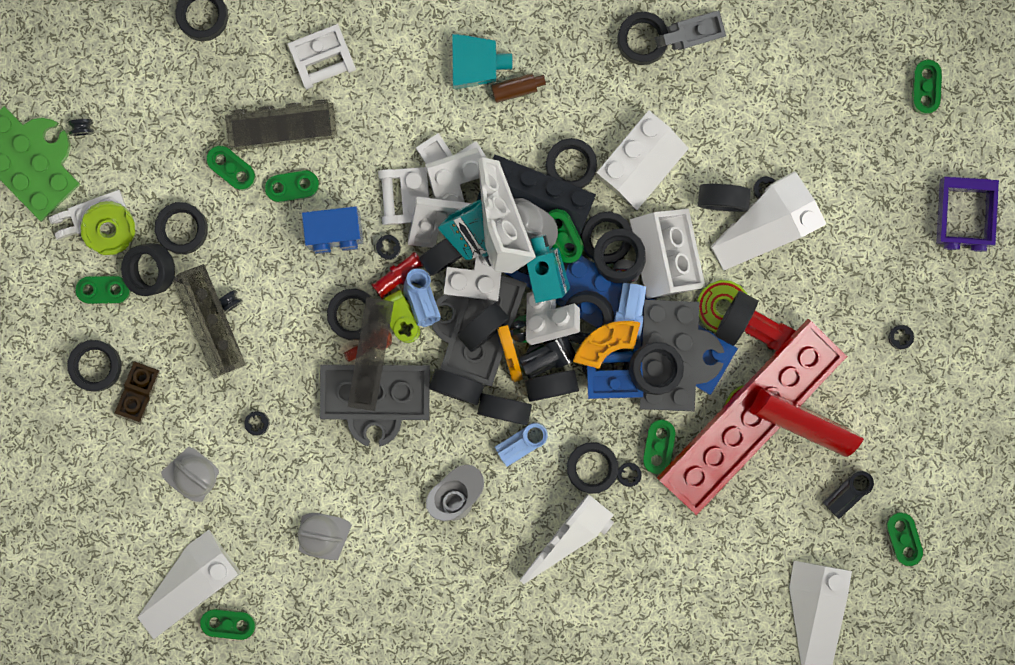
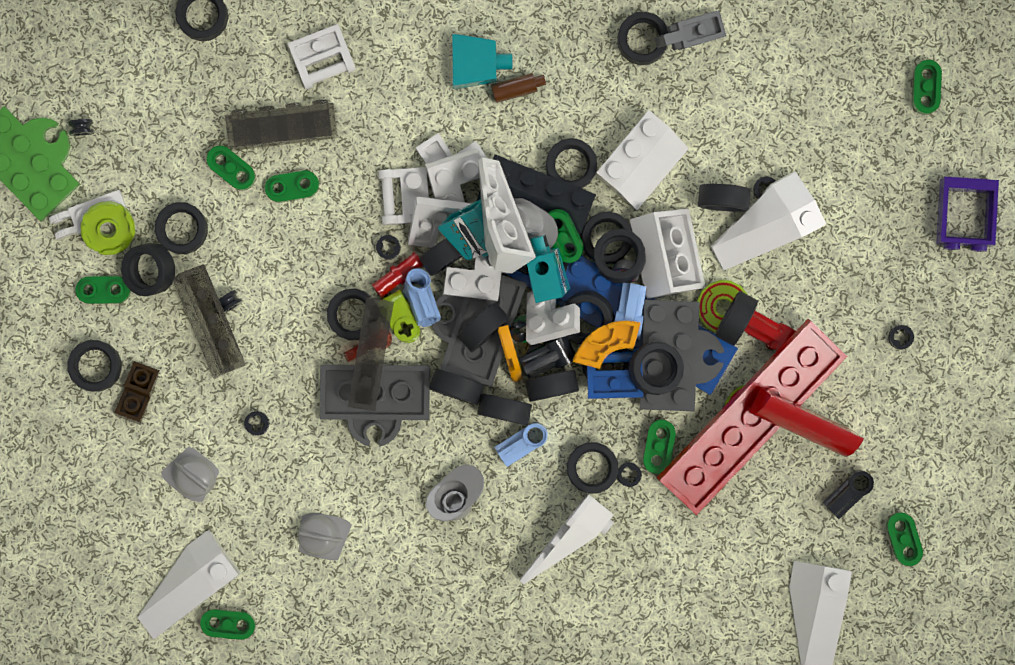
(332, 229): blue brick -> none

